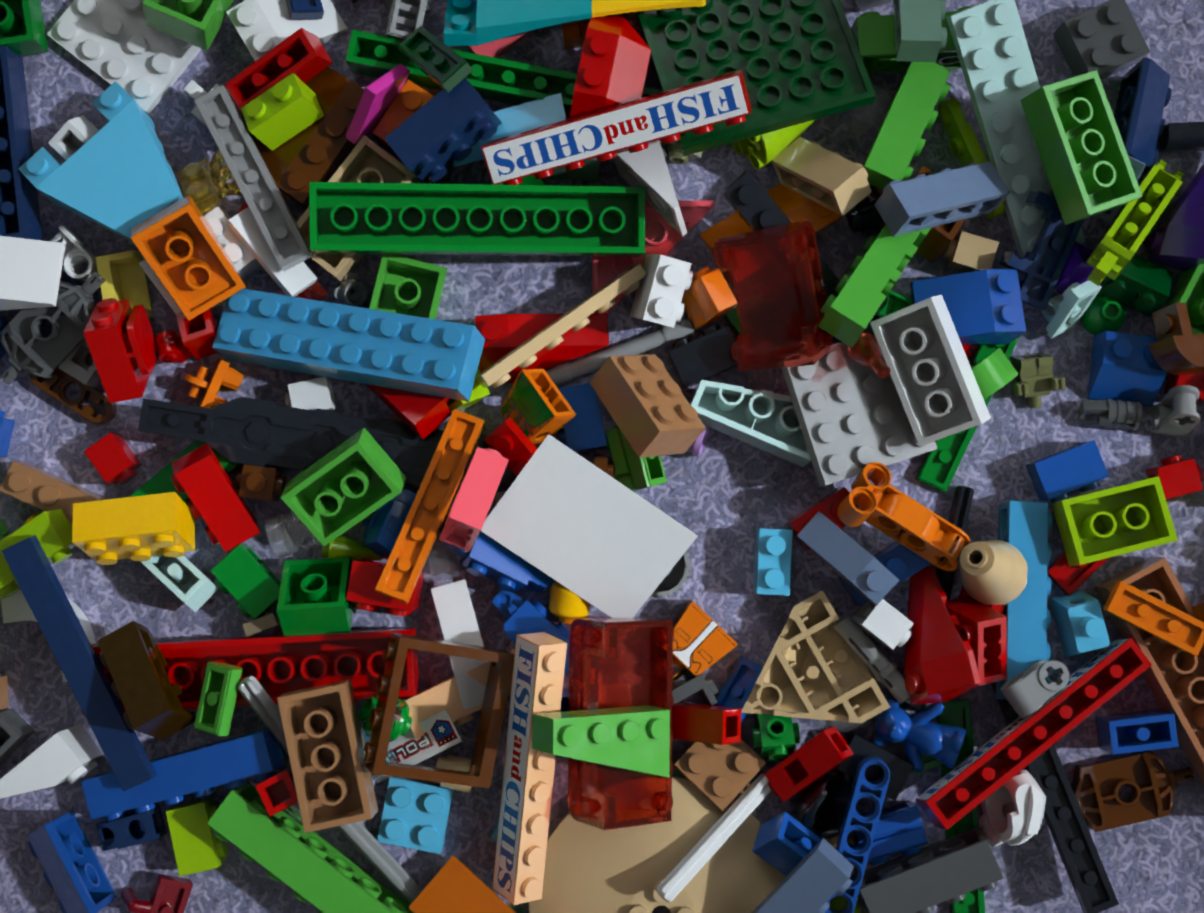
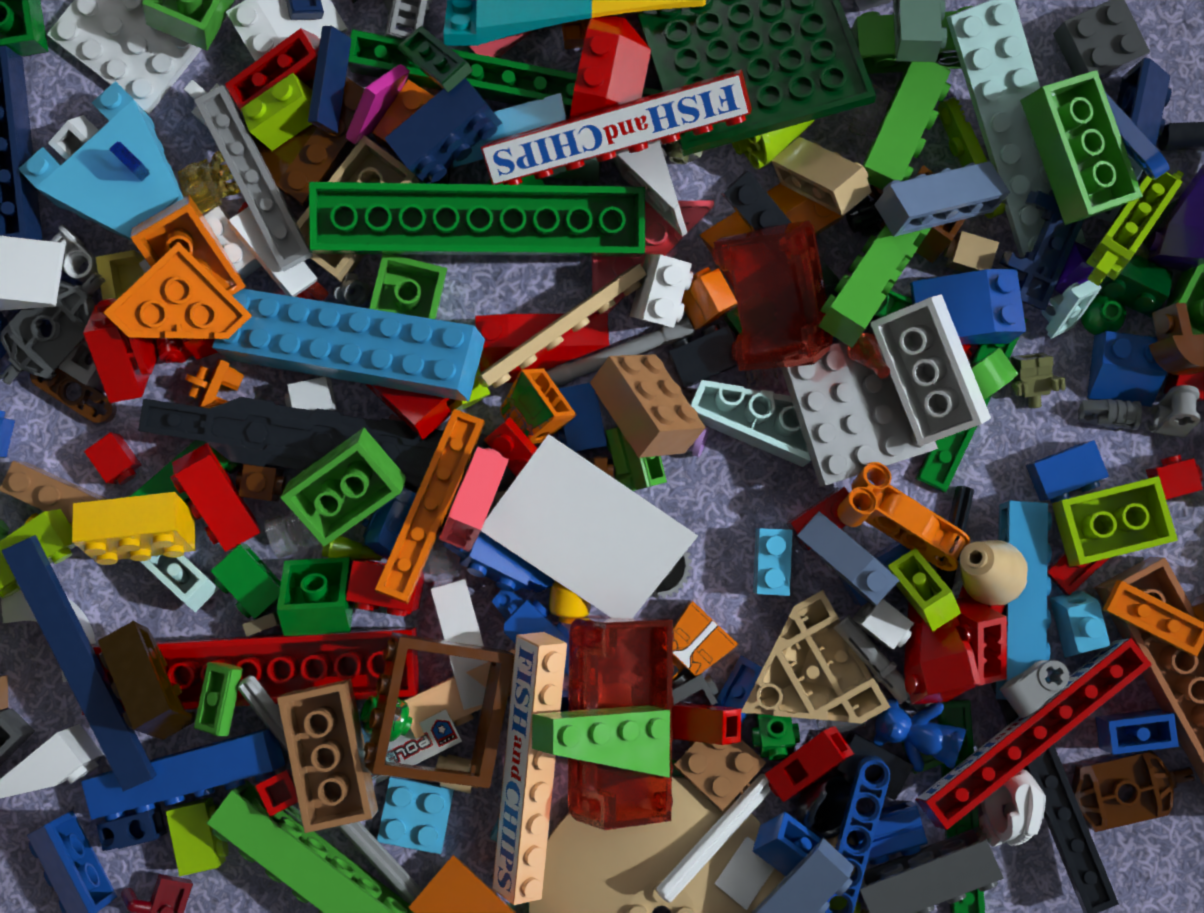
(130, 160): none -> clear blue tile
(177, 302): none -> orange plate
(329, 79): none -> dark blue tile
(744, 874): none -> white sticker
(924, 589): none -> lime brick
(1138, 145): none -> blue beam

